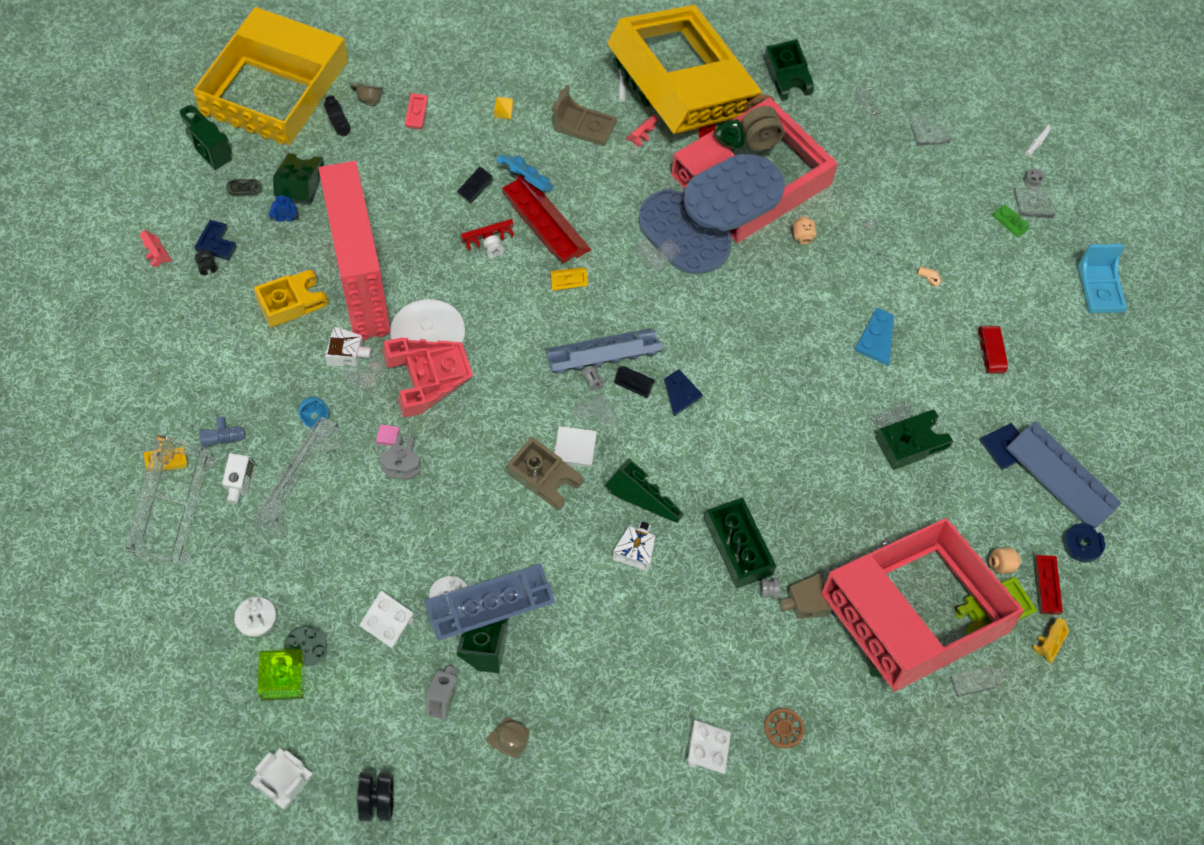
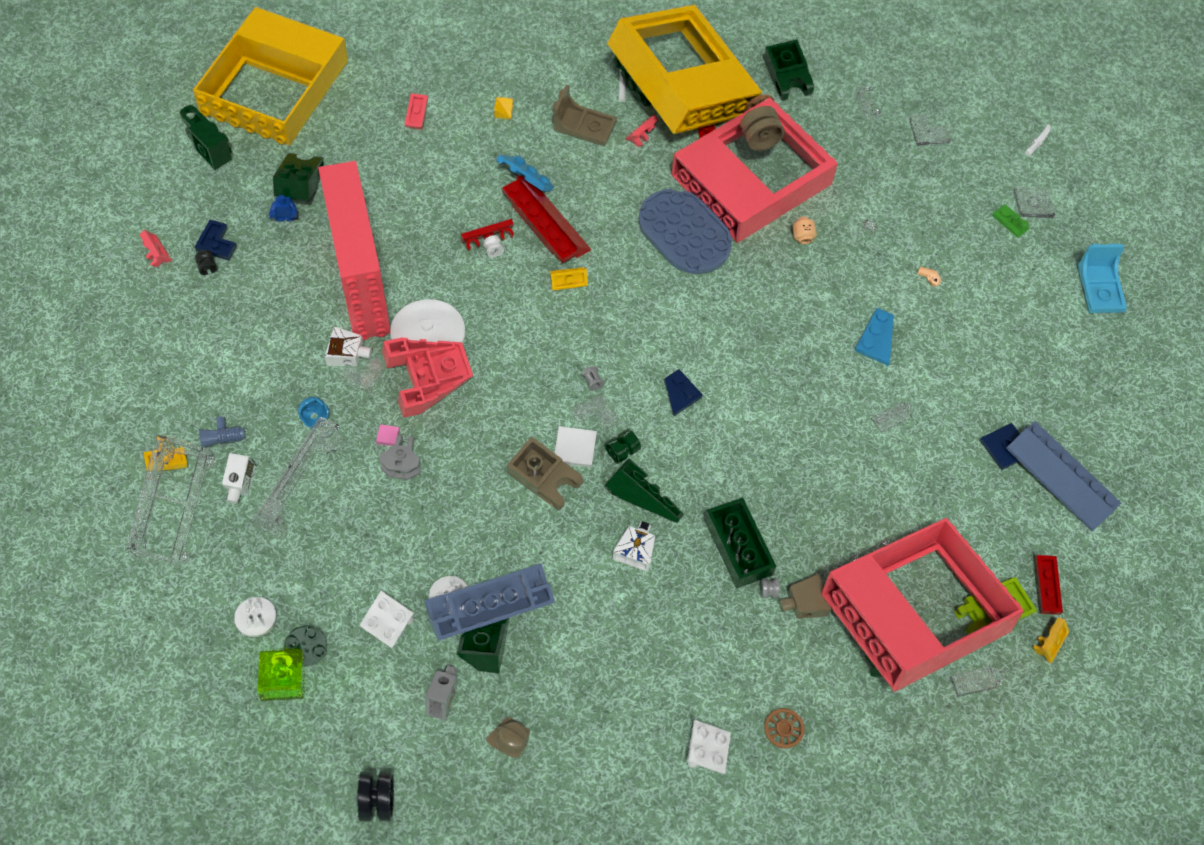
(244, 187): clear smoke plate -> none
(281, 777): white panel -> none
(288, 297): yellow brick -> none
(336, 116): black piece -> none
(367, 94): dark tan piece -> none
(475, 185): black plate -> none
(603, 349): sand blue slope -> none
(620, 447): none -> dark green wheel
(634, 381): black plate -> none
(657, 258): clear plate -> none
(730, 134): dark green piece -> none
(734, 192): sand blue plate -> none
(912, 440): dark green brick -> none
(993, 348): red beam -> none
(1005, 560): light nougat head -> none
(1034, 178): light grey wheel -> none
(1077, 550): dark blue plate -> none

